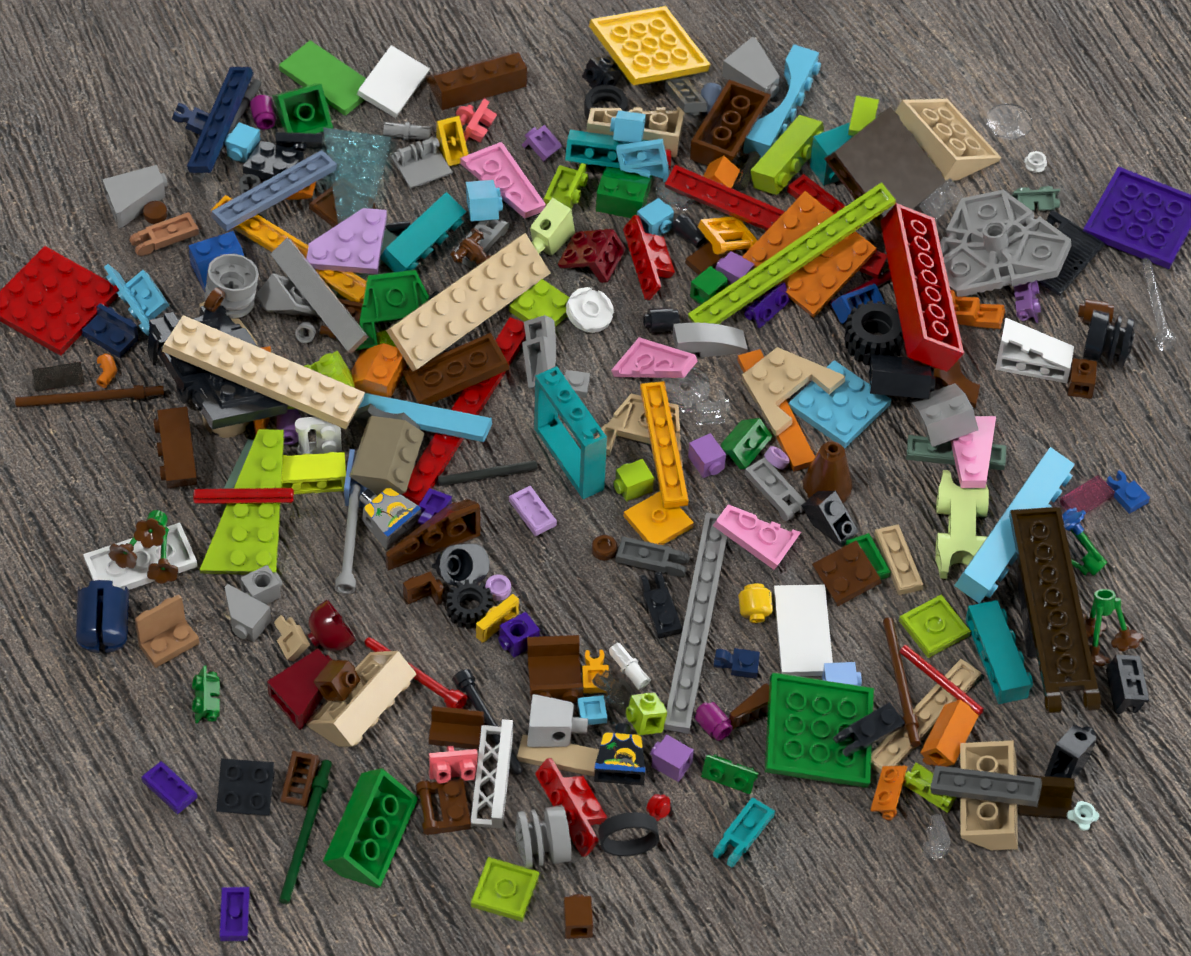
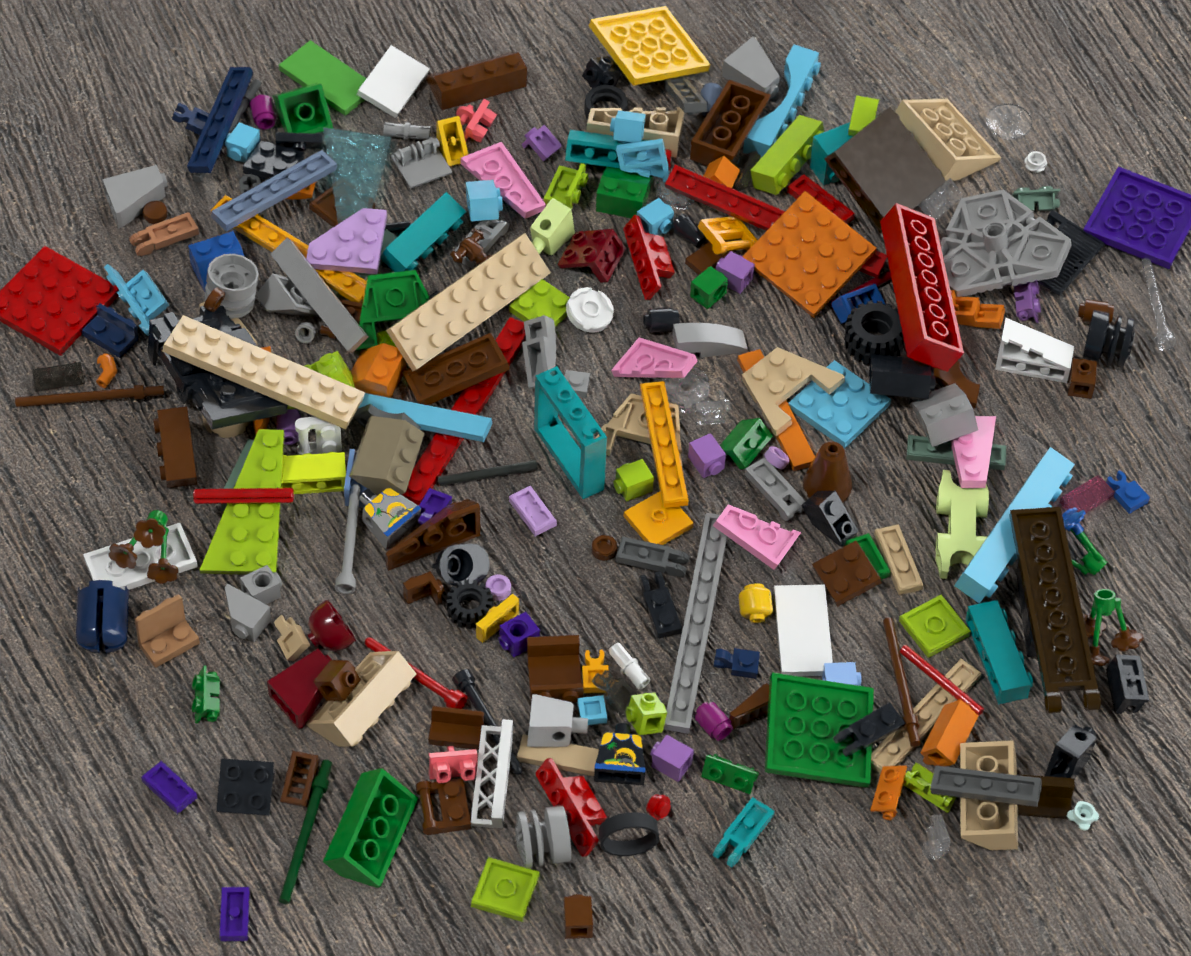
(770, 305): dark purple hinge -> none
(794, 256): lime plate -> none

